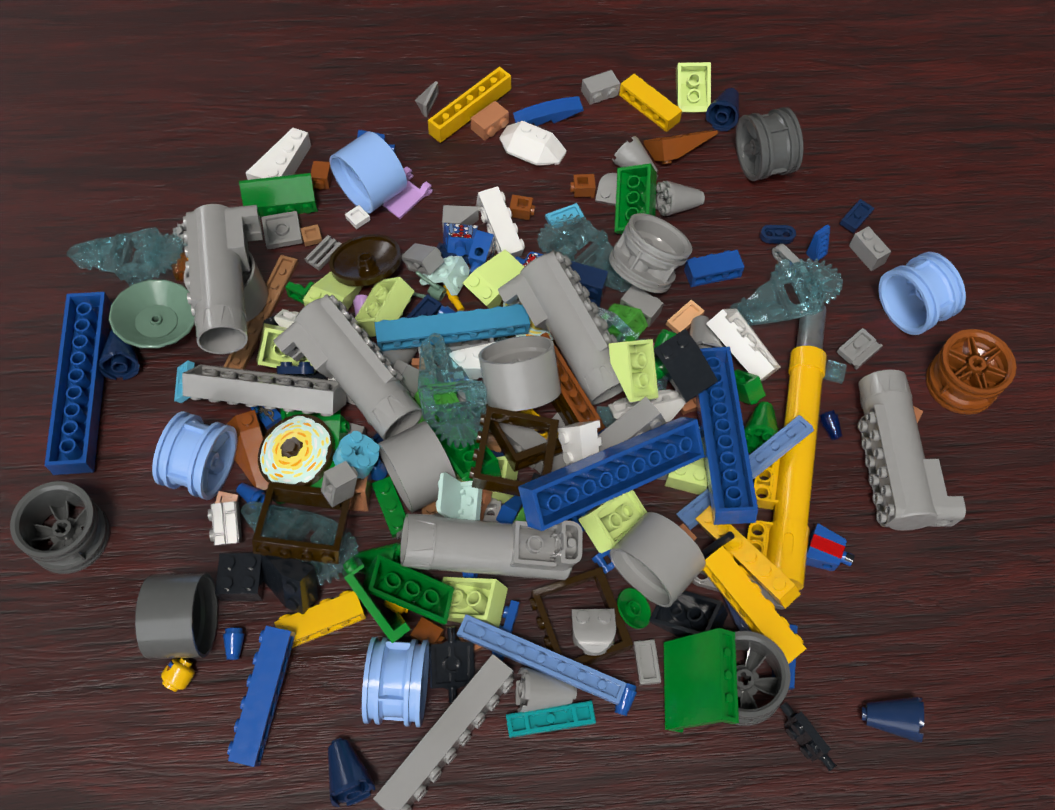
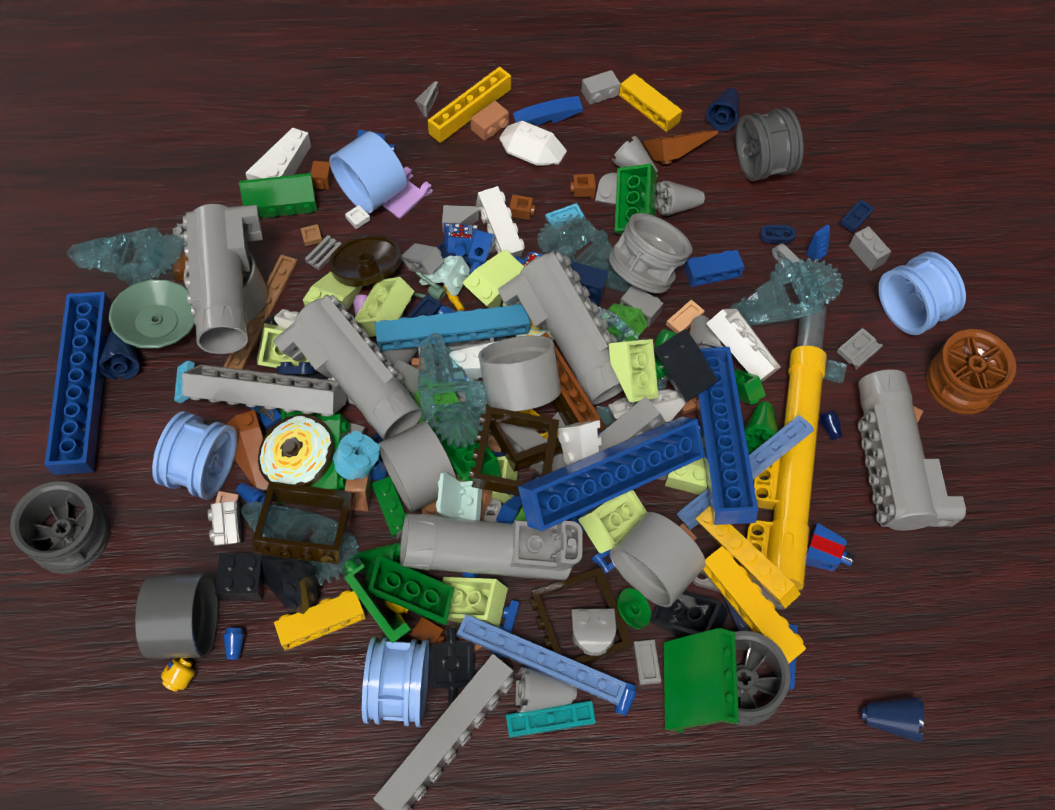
(261, 697): blue brick -> none
(282, 230): light grey plate -> none
(297, 291): green bracket -> none
(339, 483): light grey brick -> none
(347, 775): dark blue cone -> none
(693, 87): yellowish green slope -> none
(717, 544): black bar -> none
(802, 731): black plate -> none

